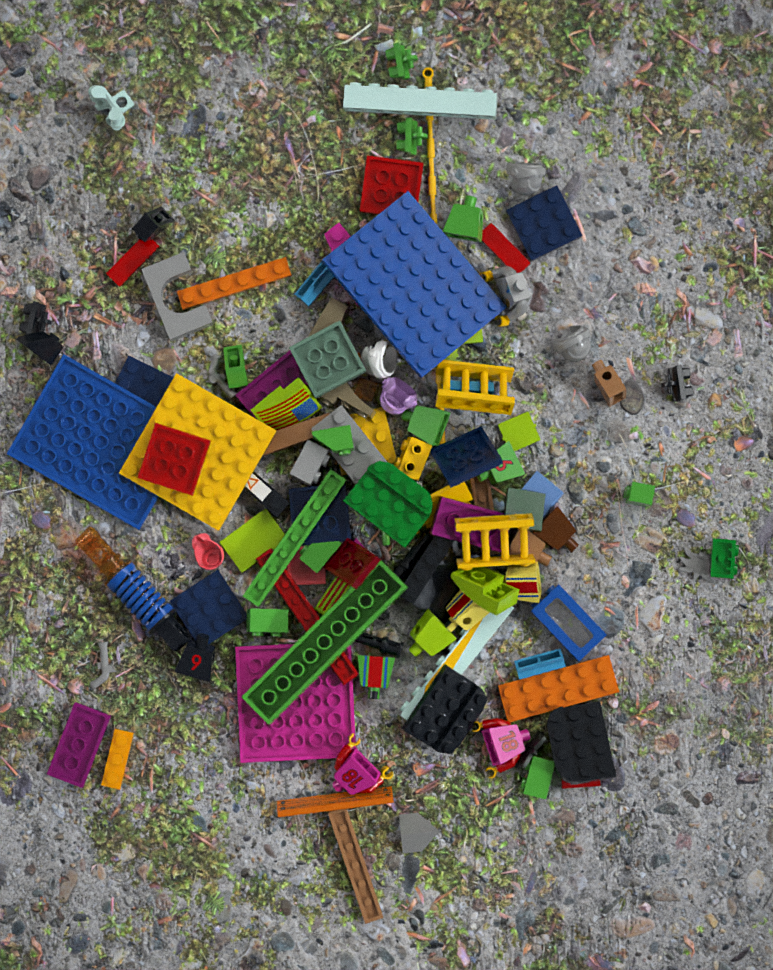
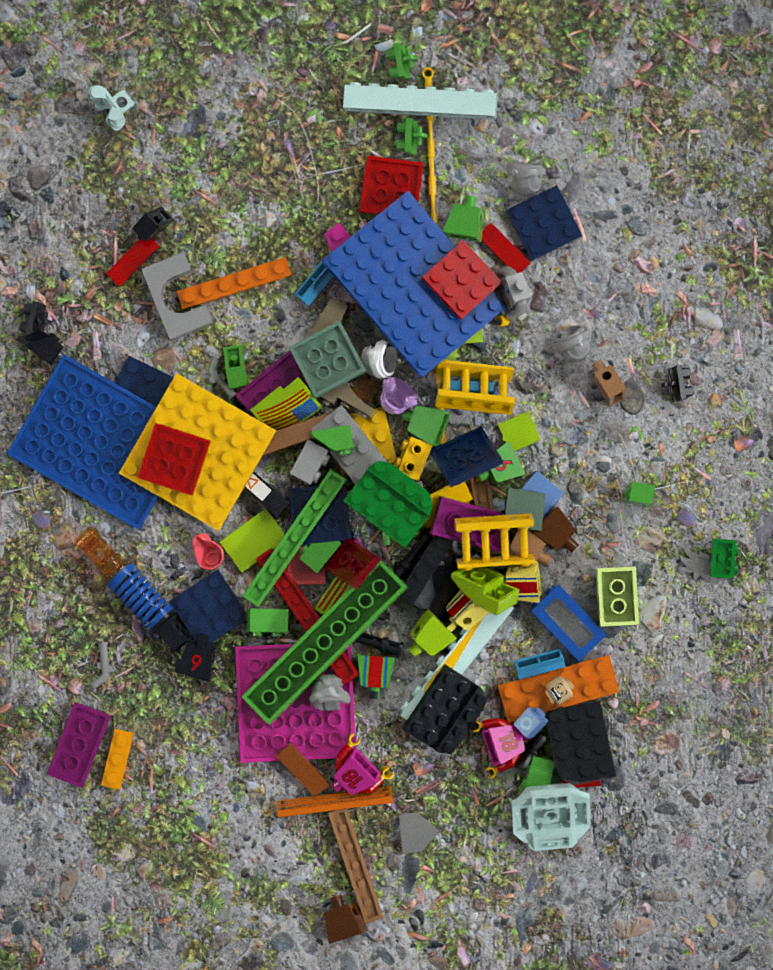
(302, 769): none -> dark orange tile
(328, 693): none -> light grey helmet
(343, 920): none -> reddish brown torso
(461, 280): none -> red plate
(531, 722): none -> medium blue brick
(551, 816): none -> light aqua piece
(559, 690): none -> tan head
(617, 596): none -> yellowish green brick

